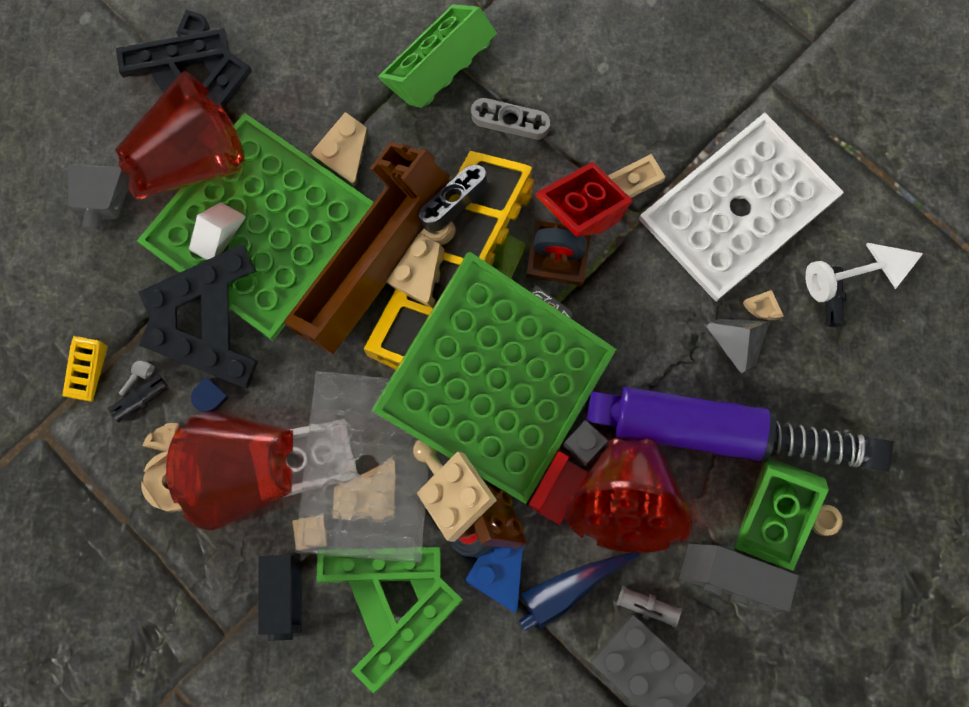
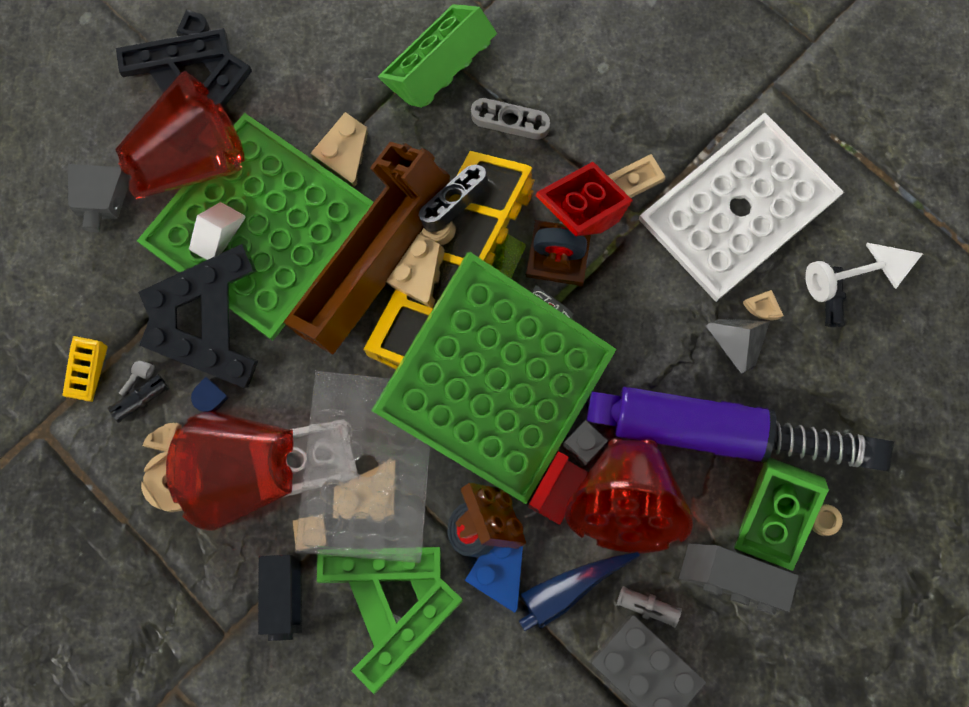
(455, 492): tan plate -> none

